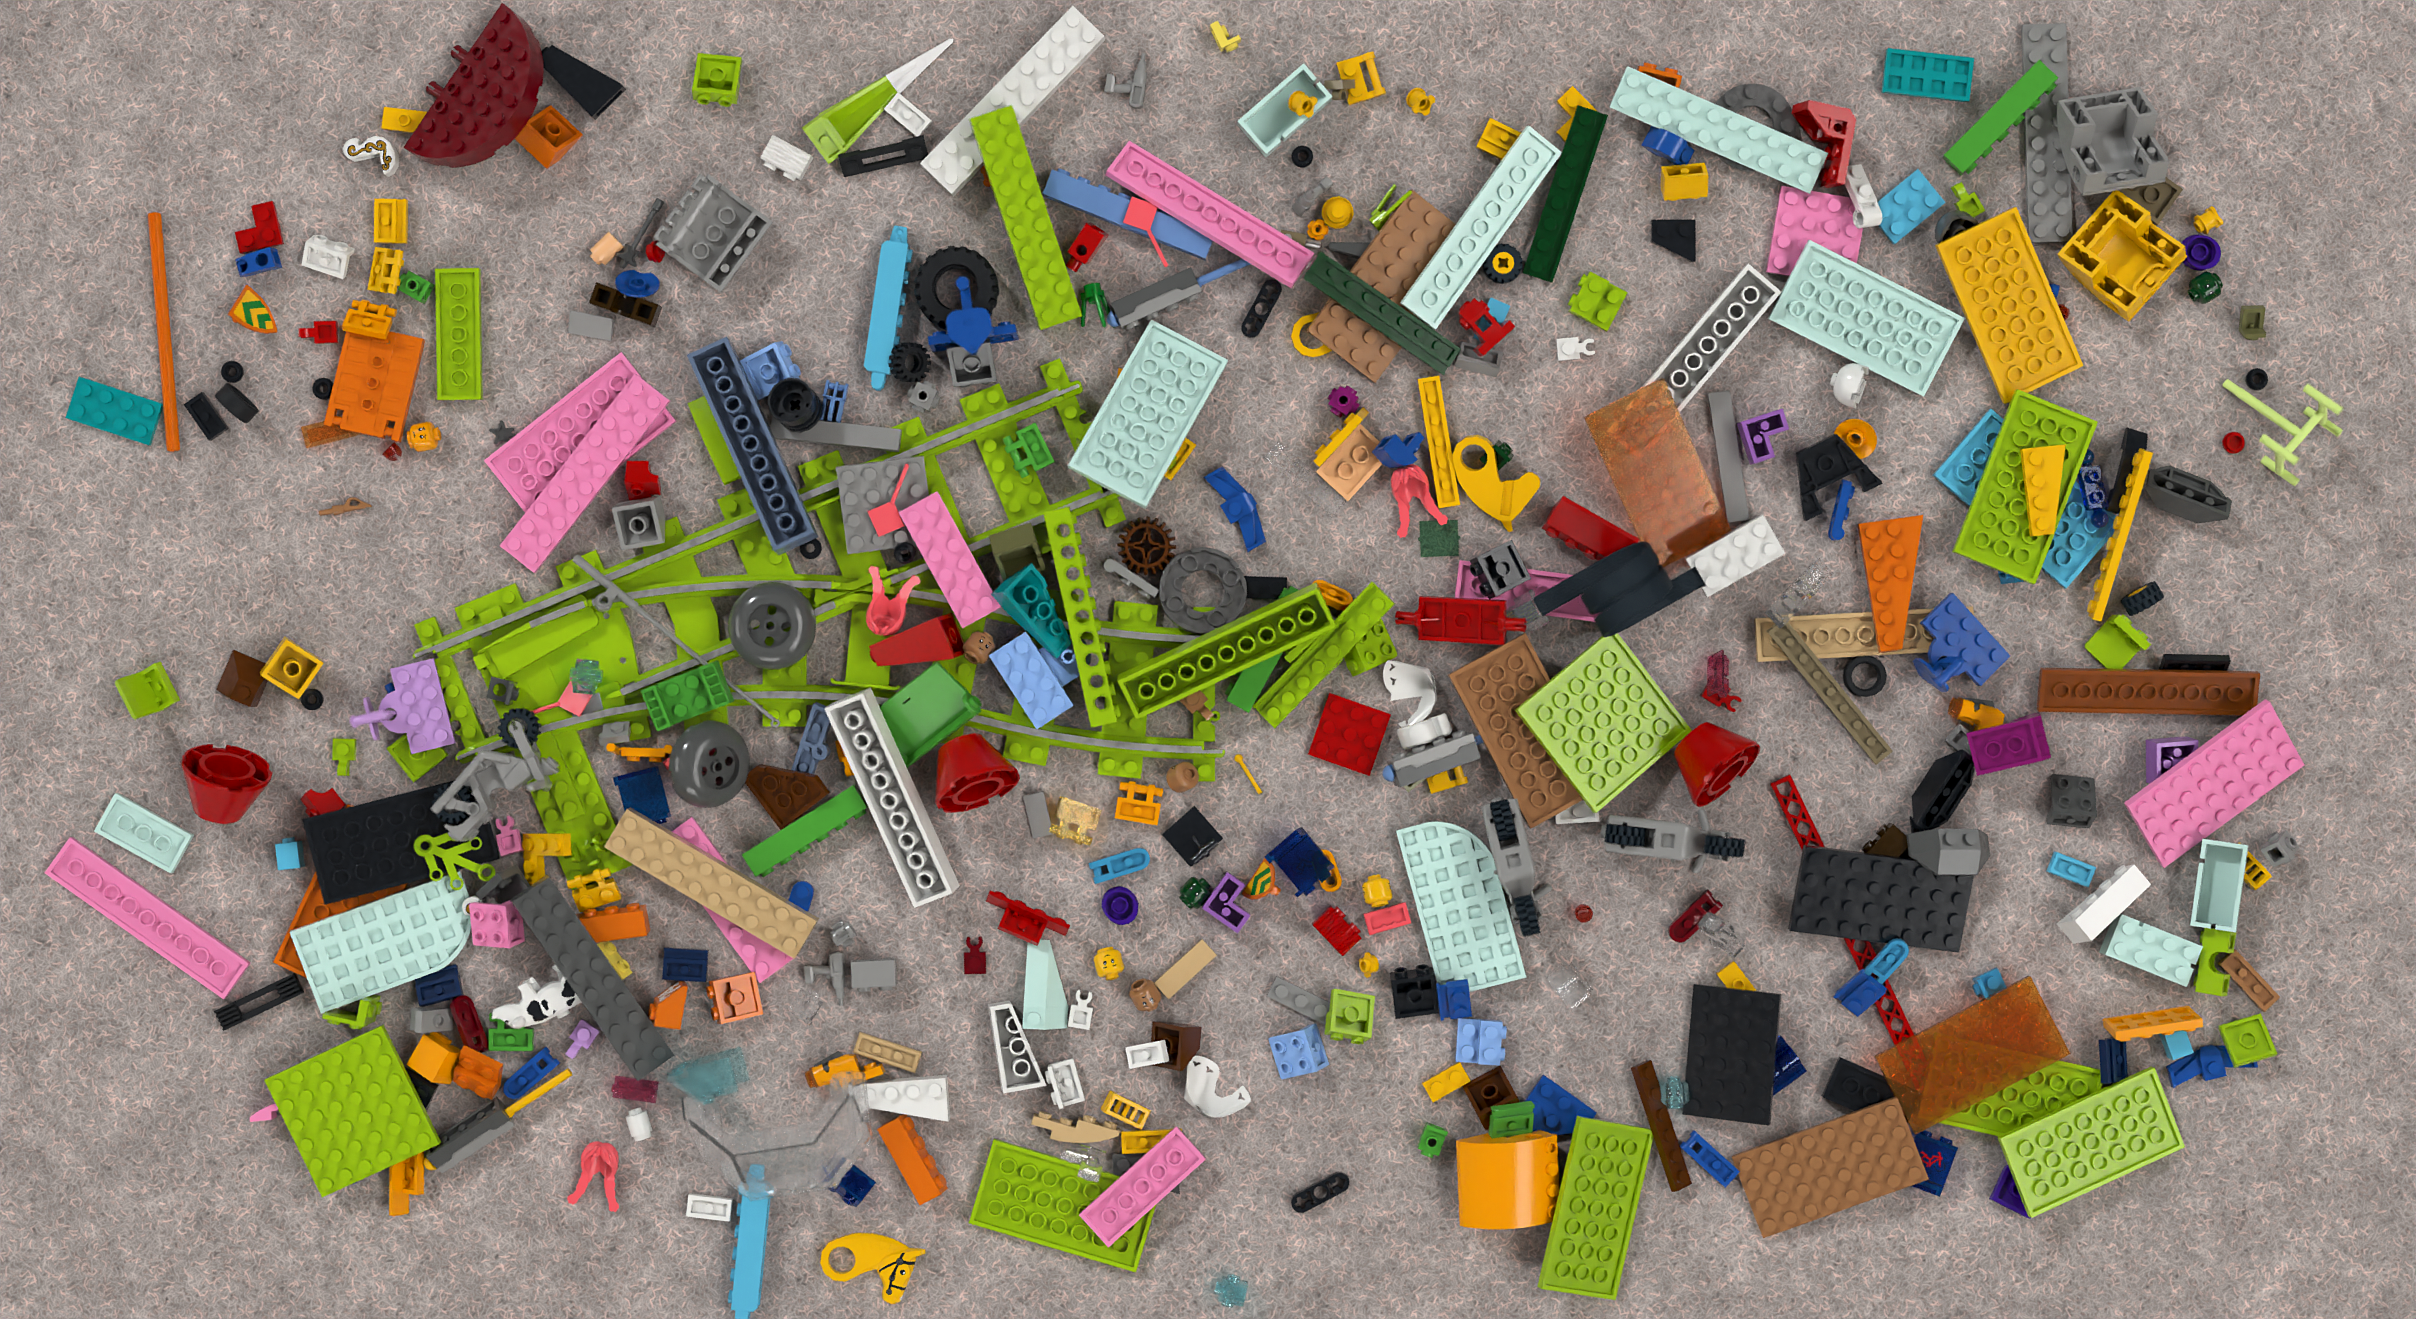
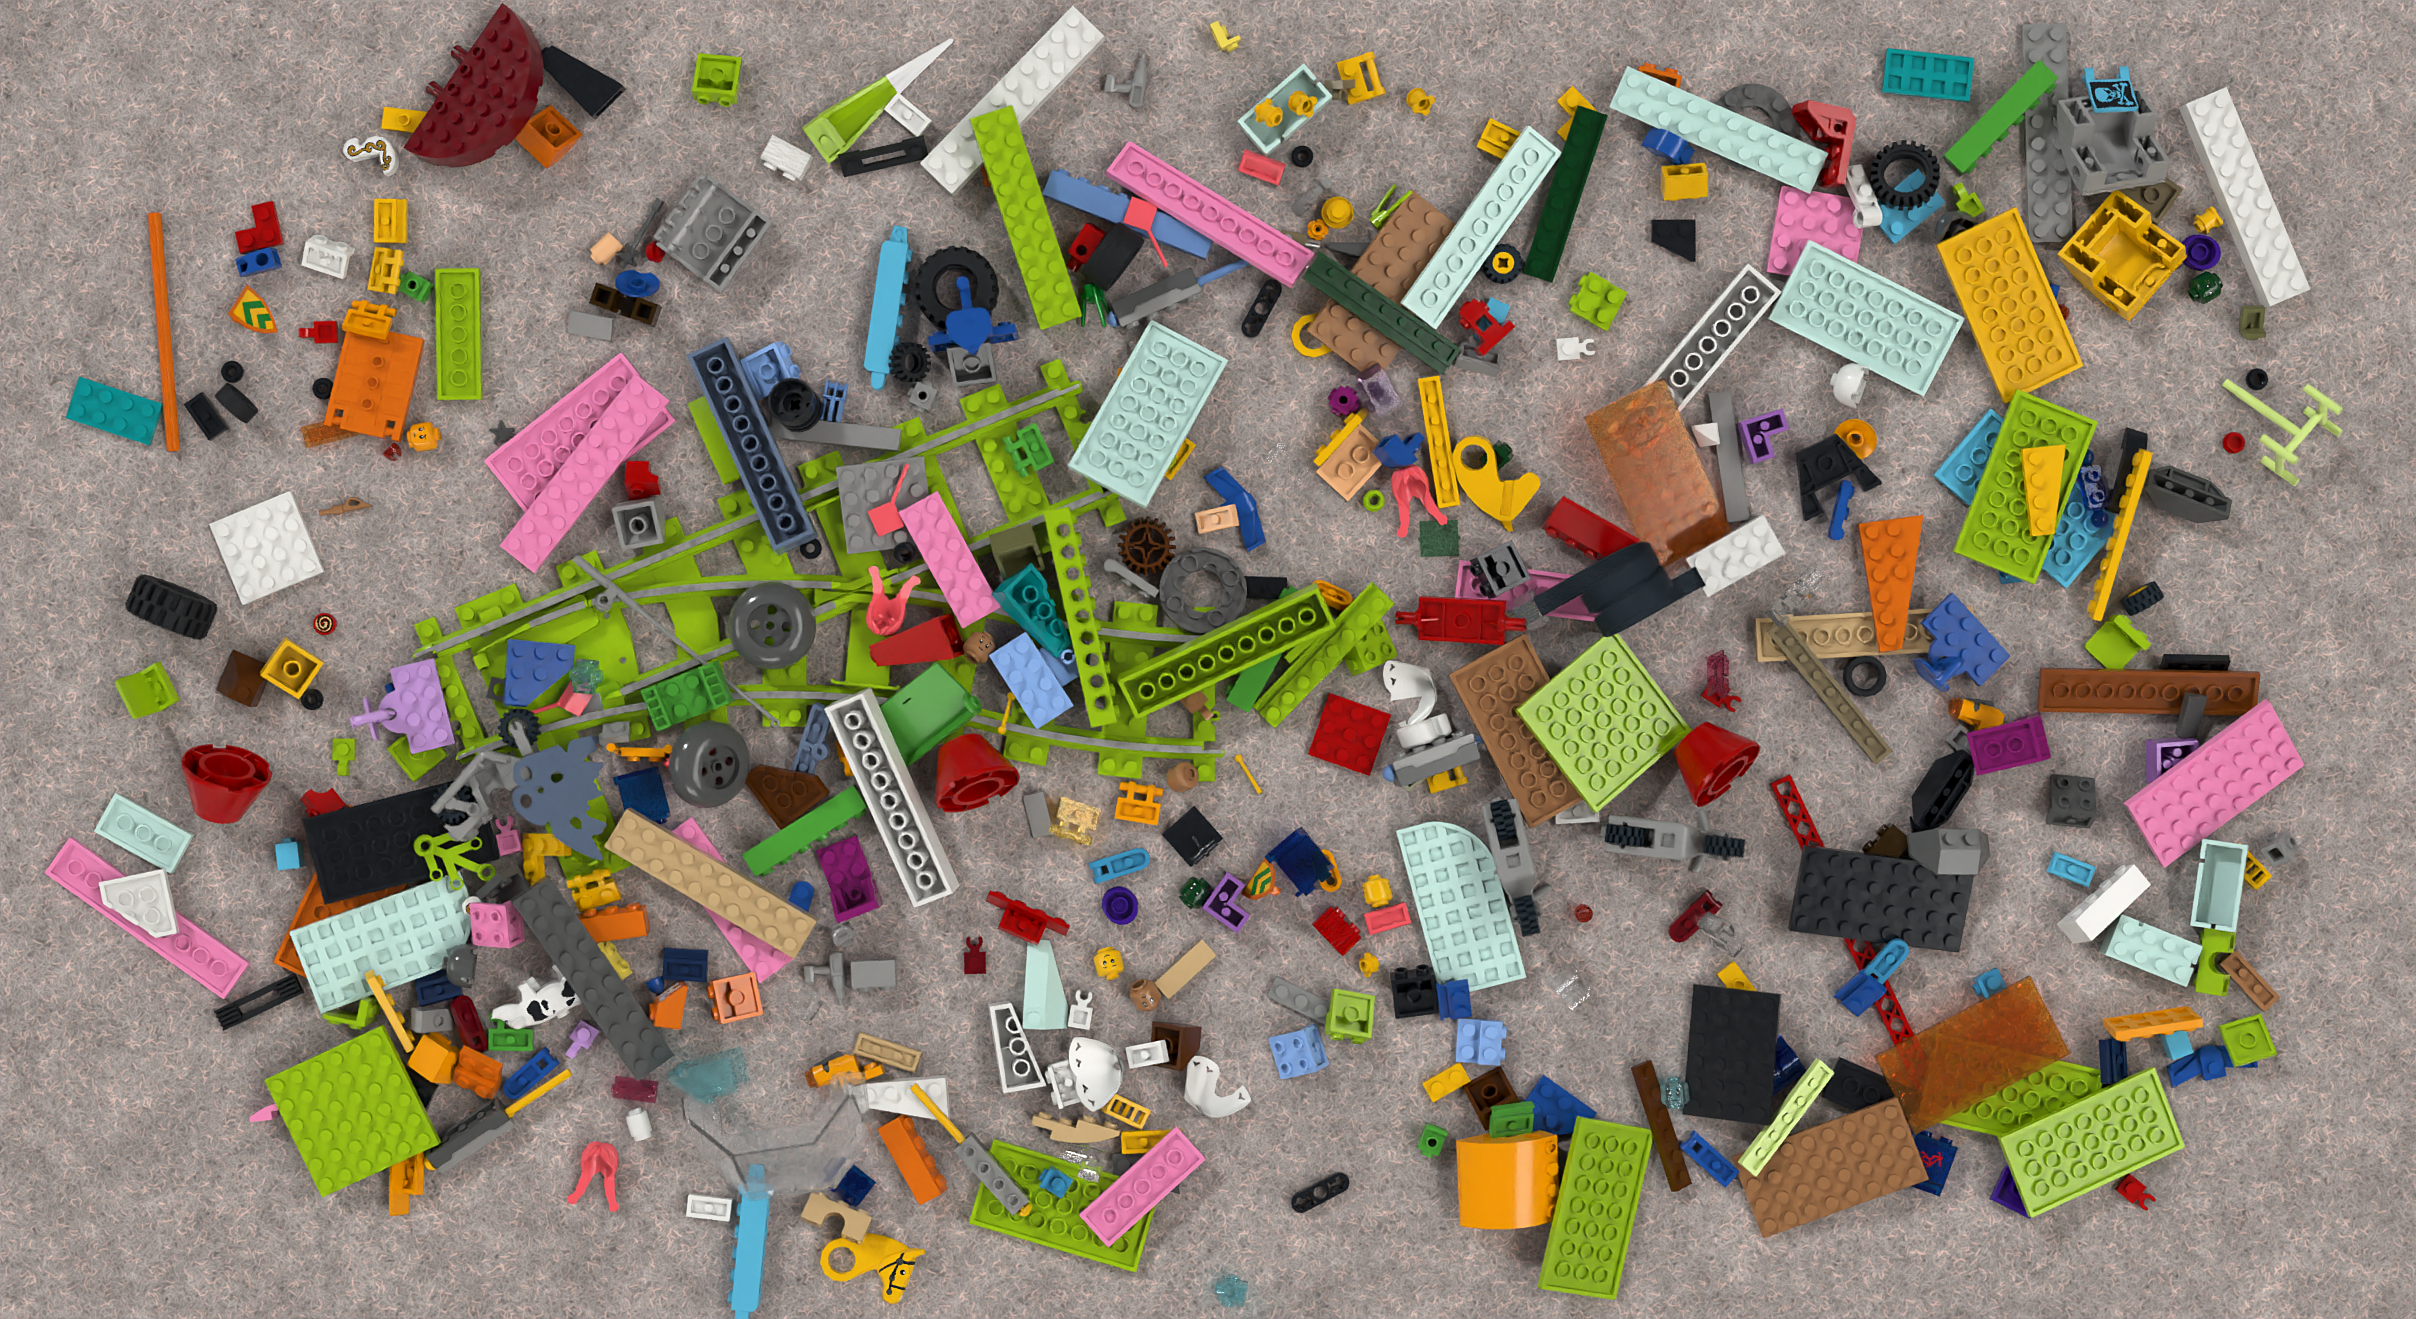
(143, 900): none -> white plate
(171, 607): none -> black tyre
(267, 548): none -> white plate
(324, 624): none -> tile
(395, 1018): none -> yellow plate
(461, 965): none -> dark grey cylinder
(533, 669): none -> blue plate
(565, 798): none -> sand blue piece
(655, 985): none -> blue hinge
(820, 1208): none -> tan arch
(849, 879): none -> magenta bracket
(982, 1162): none -> light grey piece
(1011, 697): none -> yellow hinge
(1055, 1181): none -> dark azure bracket
(1095, 1071): none -> white piece
(1112, 256): none -> black tyre
(1217, 519): none -> light nougat plate
(1261, 167): none -> coral plate
(1268, 113): none -> yellow brick
(1366, 501): none -> lime plate
(1378, 390): none -> clear purple brick
(1706, 434): none -> white slope
(1786, 1117): none -> yellowish green plate
(1904, 151): none -> black tyre
(2110, 94): none -> flag
(2133, 1190): none -> red plate
(2190, 715): none -> dark grey slope
(2244, 198): none -> white brick

